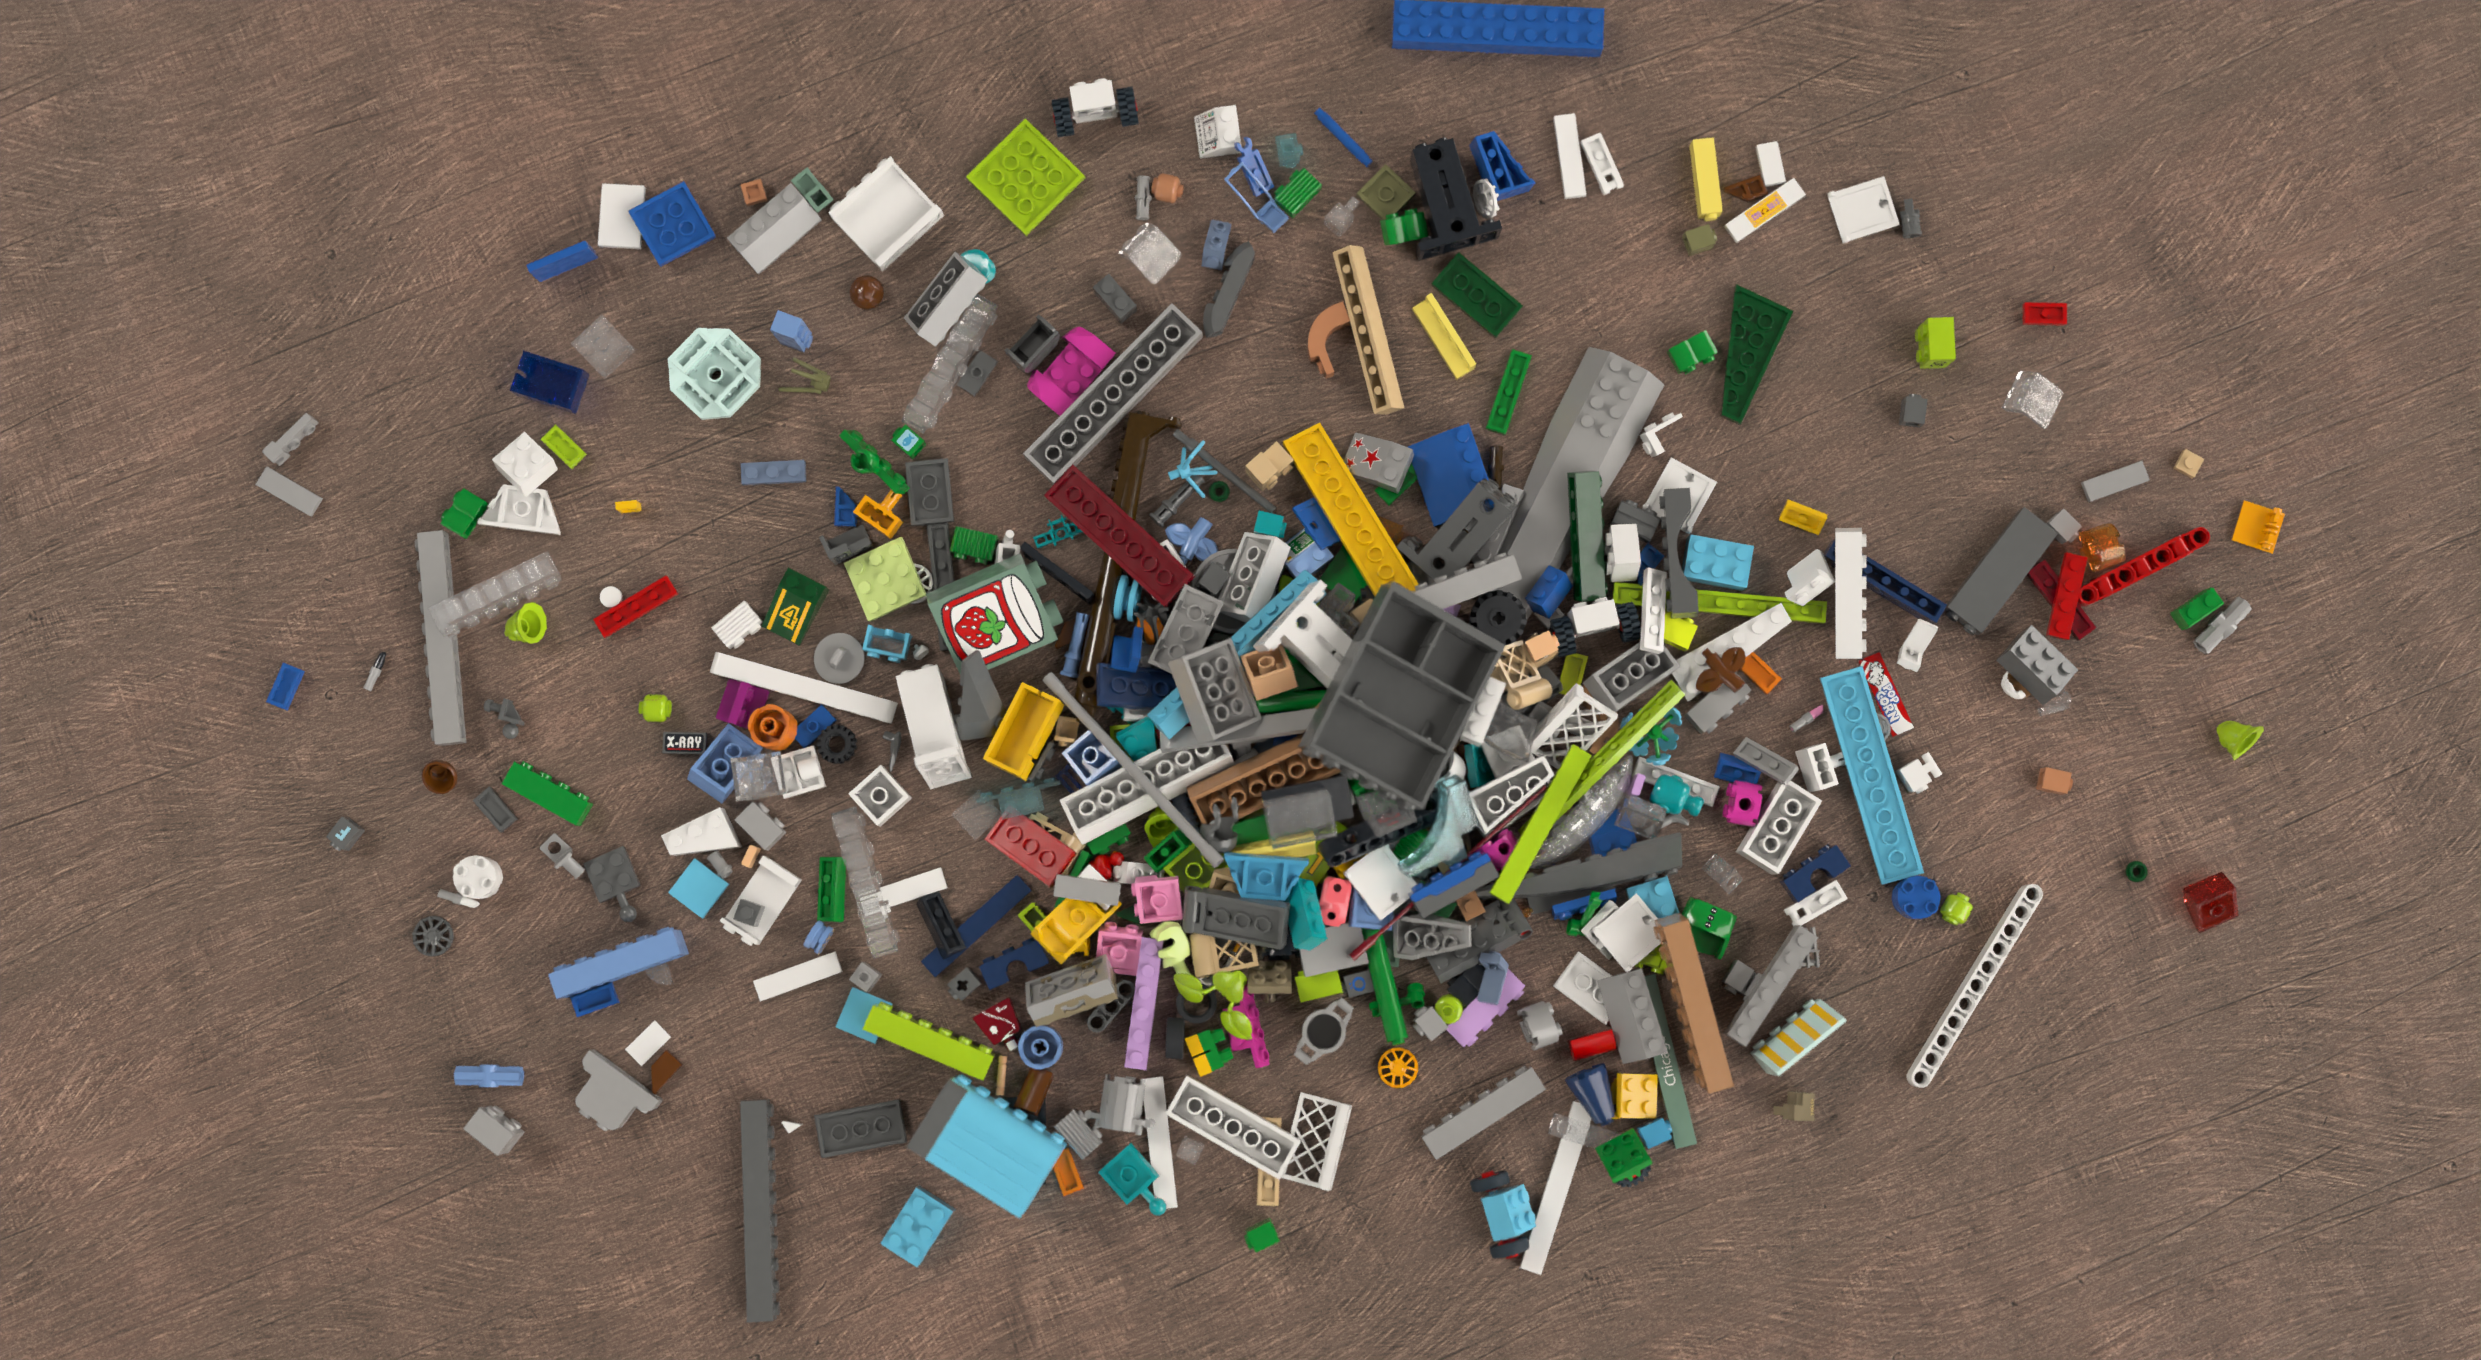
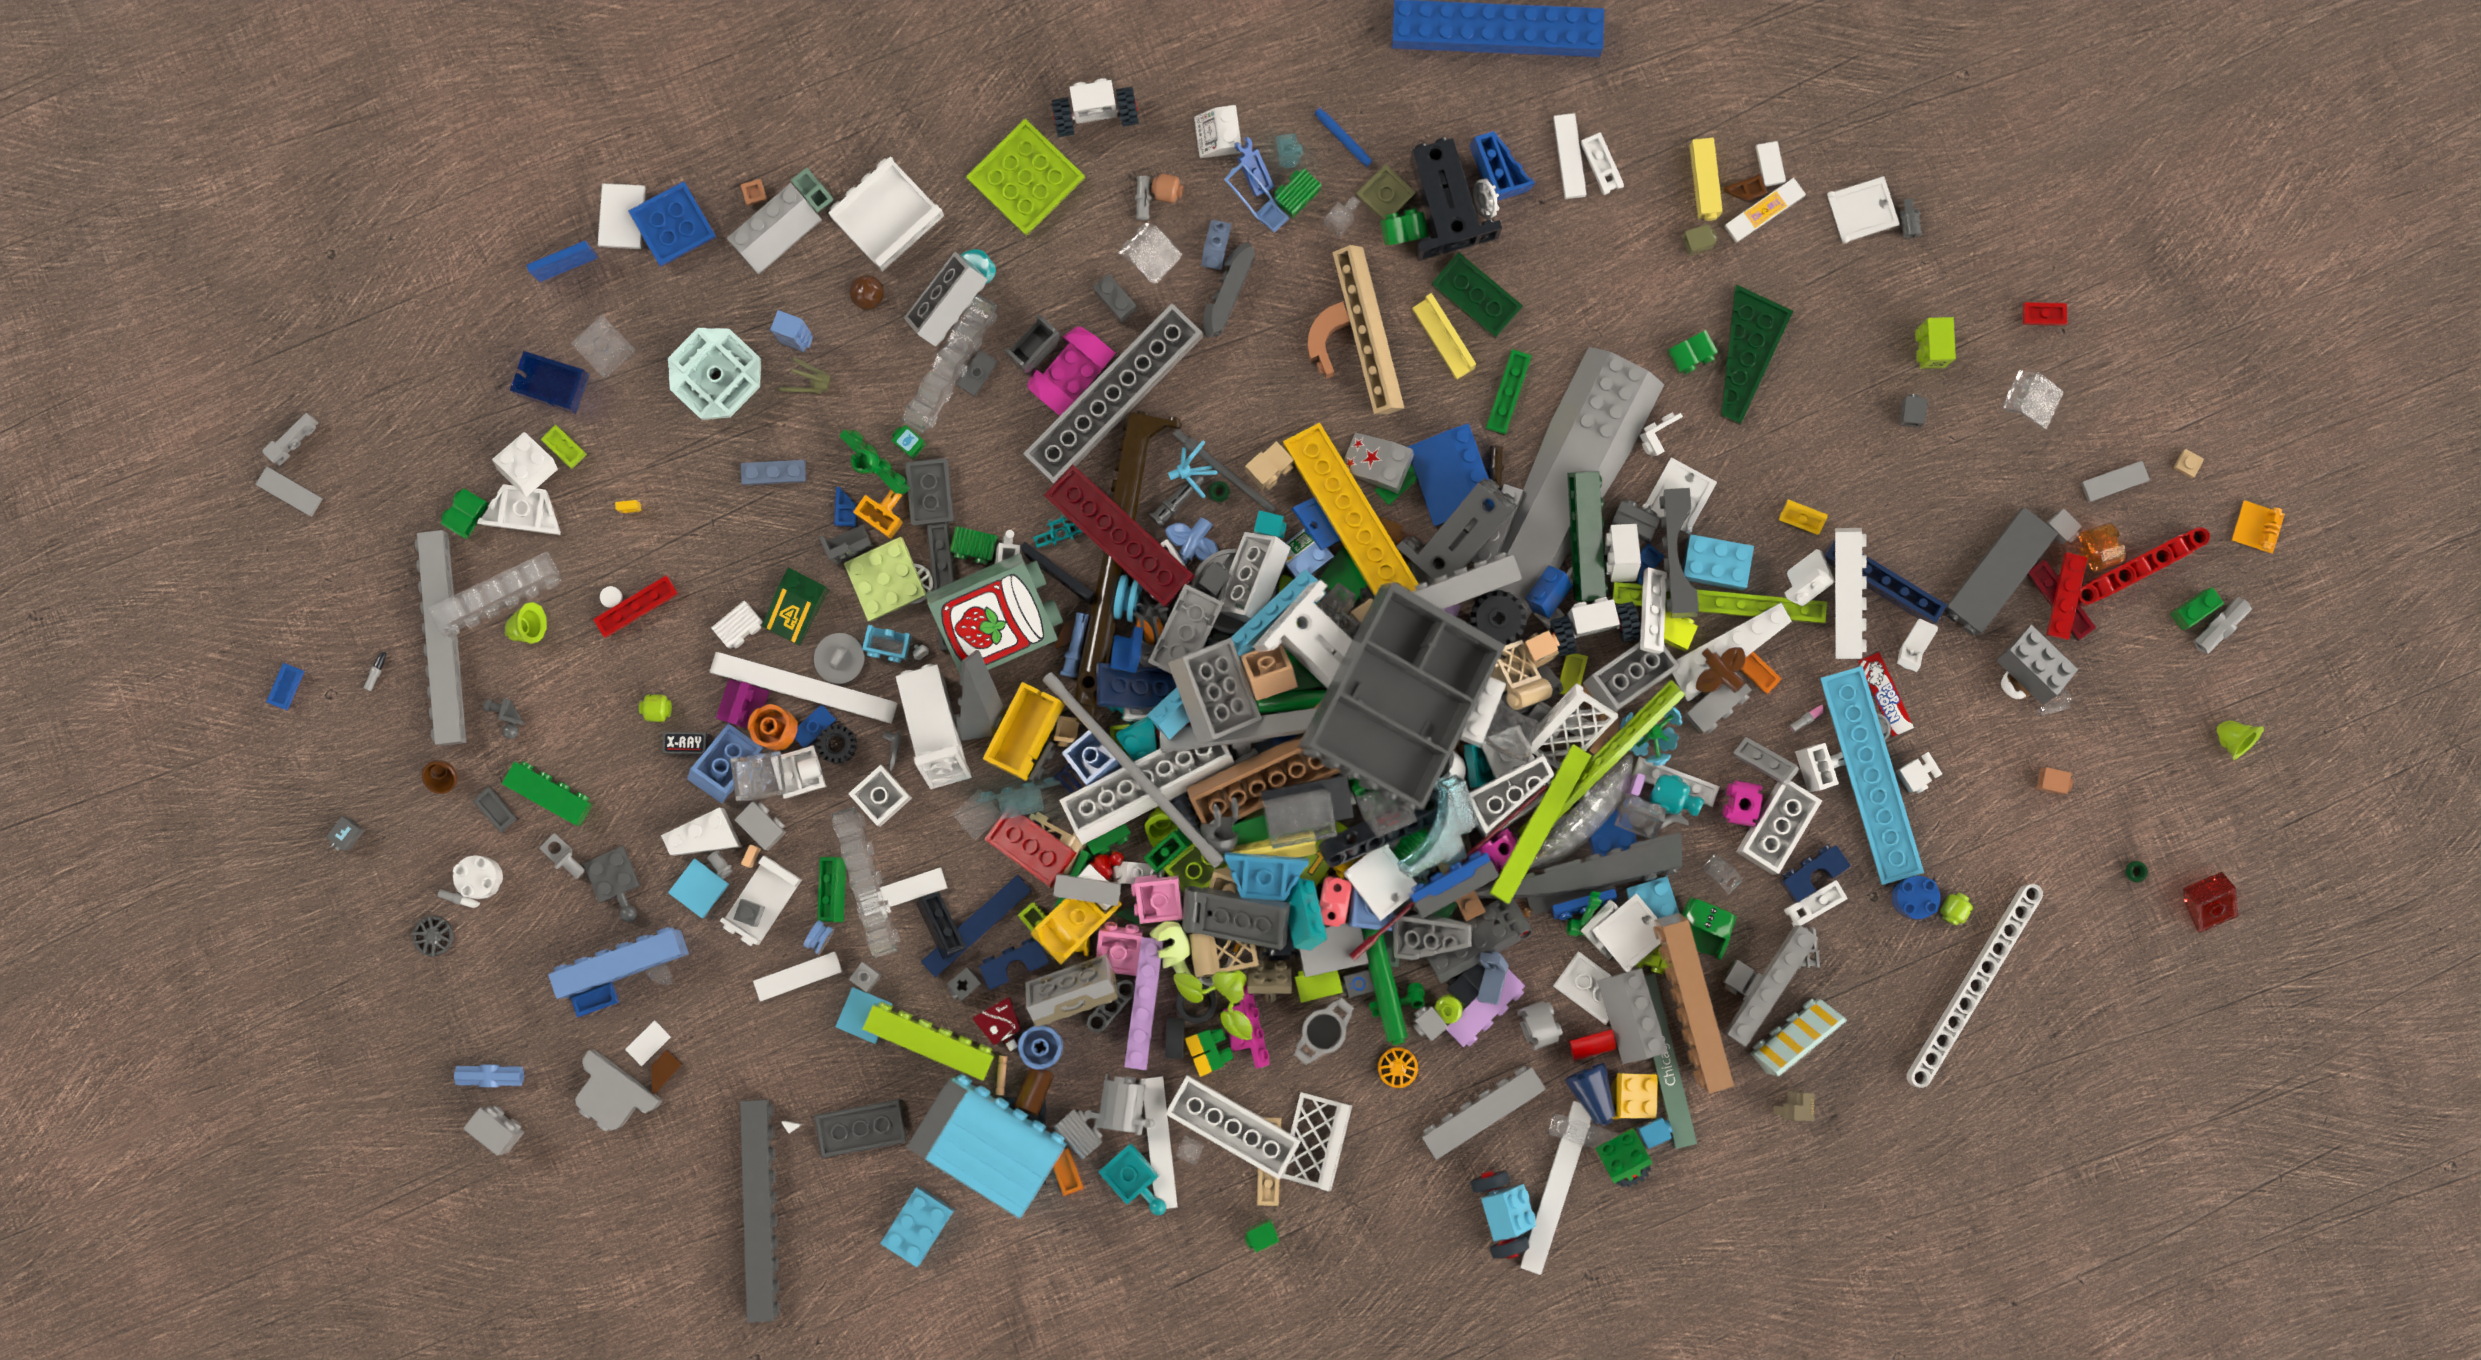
(1731, 769): blue slope -> none

